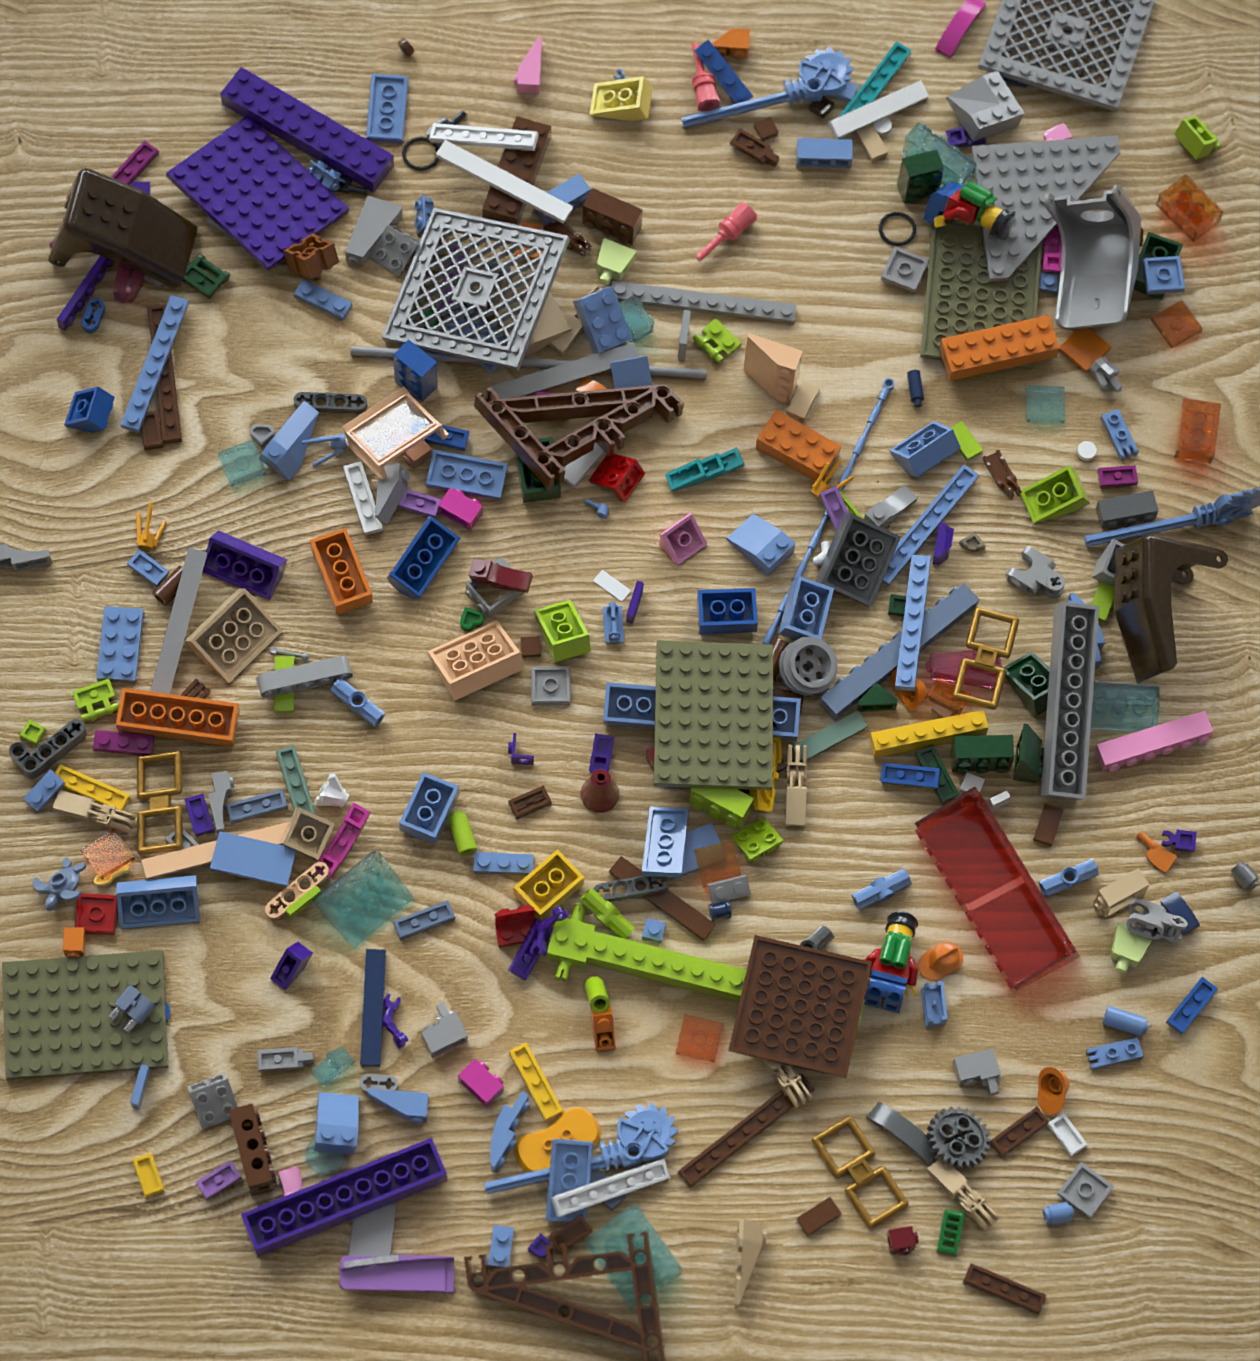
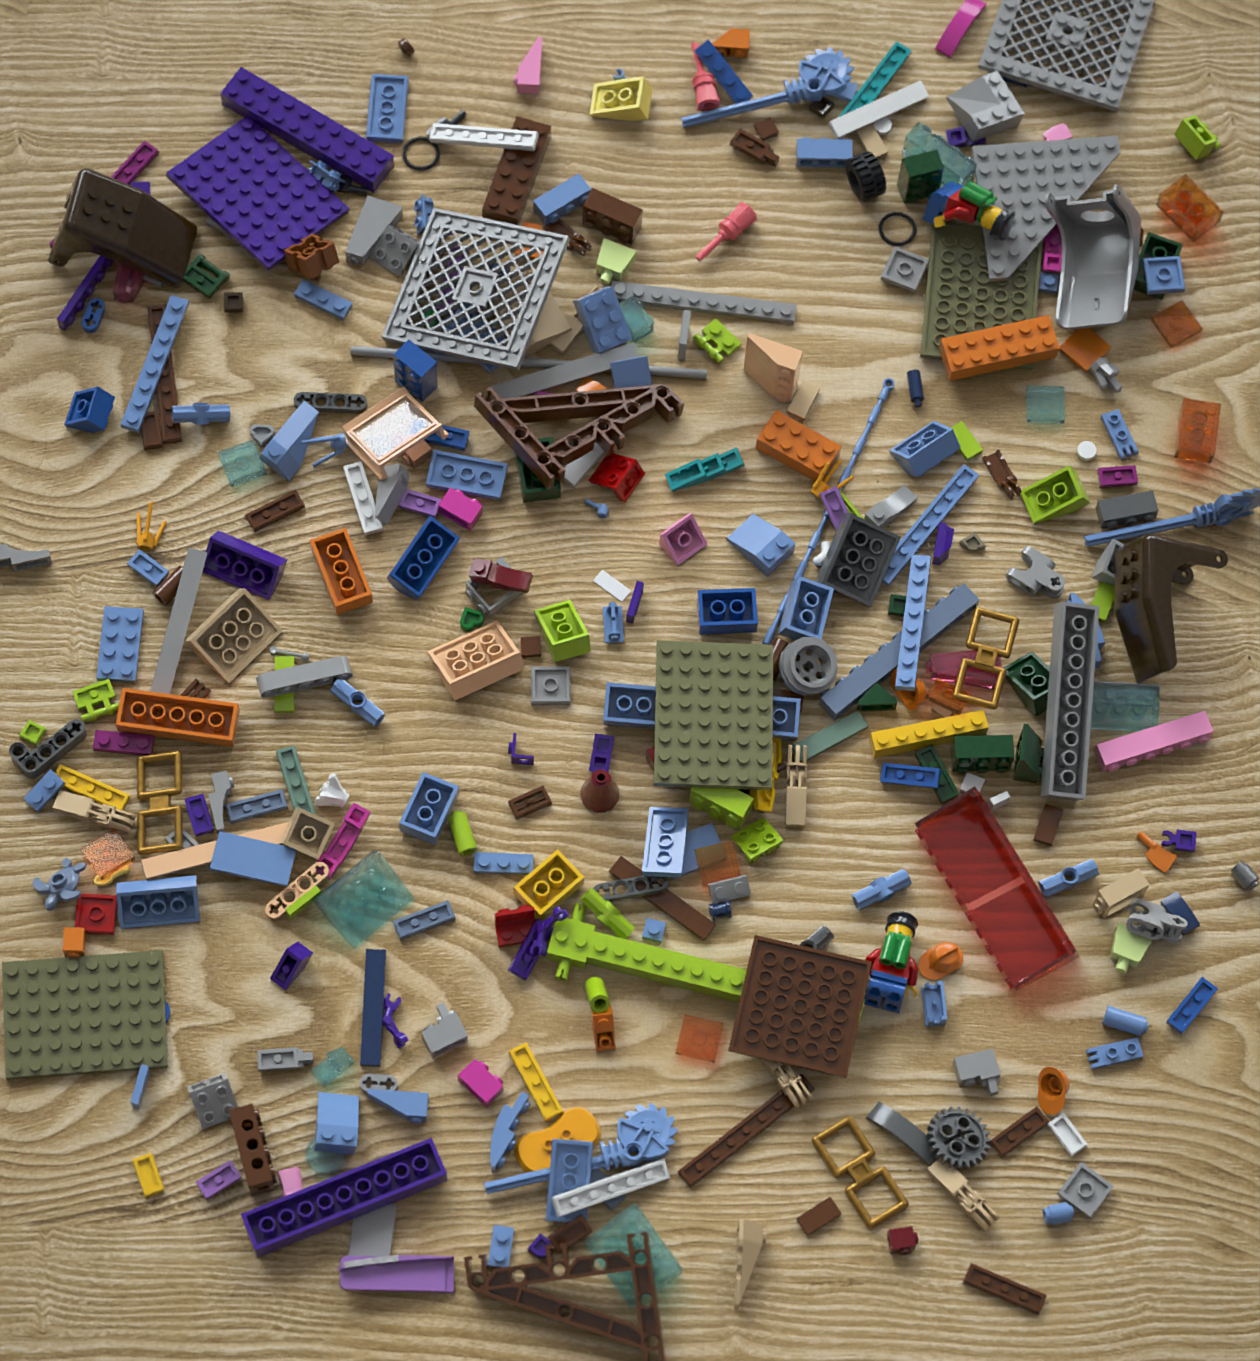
(134, 1005): sand blue piece -> none
(201, 413): none -> medium blue piece
(233, 302): none -> dark brown plate
(275, 511): none -> reddish brown tile
(504, 181): white tile -> none
(865, 176): none -> black tyre
(953, 1215): green slope -> none

